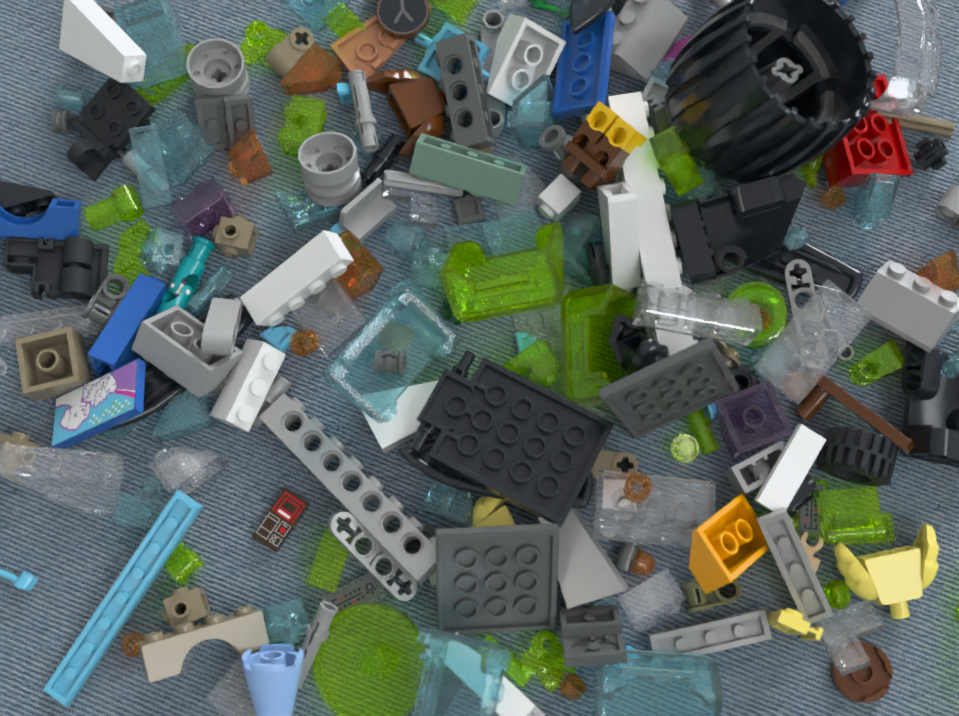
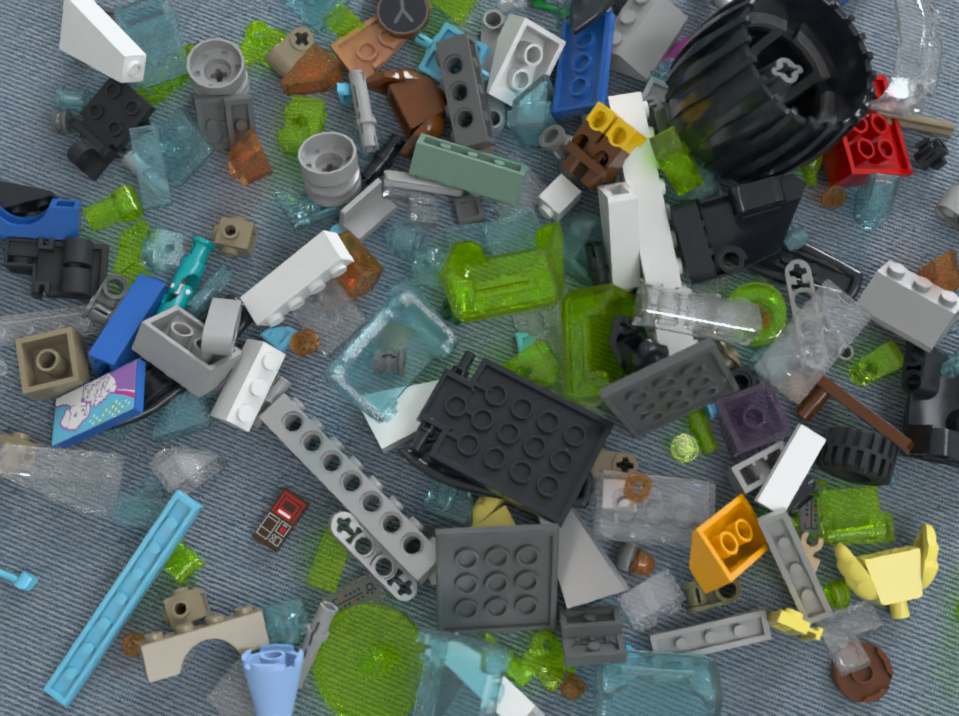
(202, 209): clear purple slope -> none

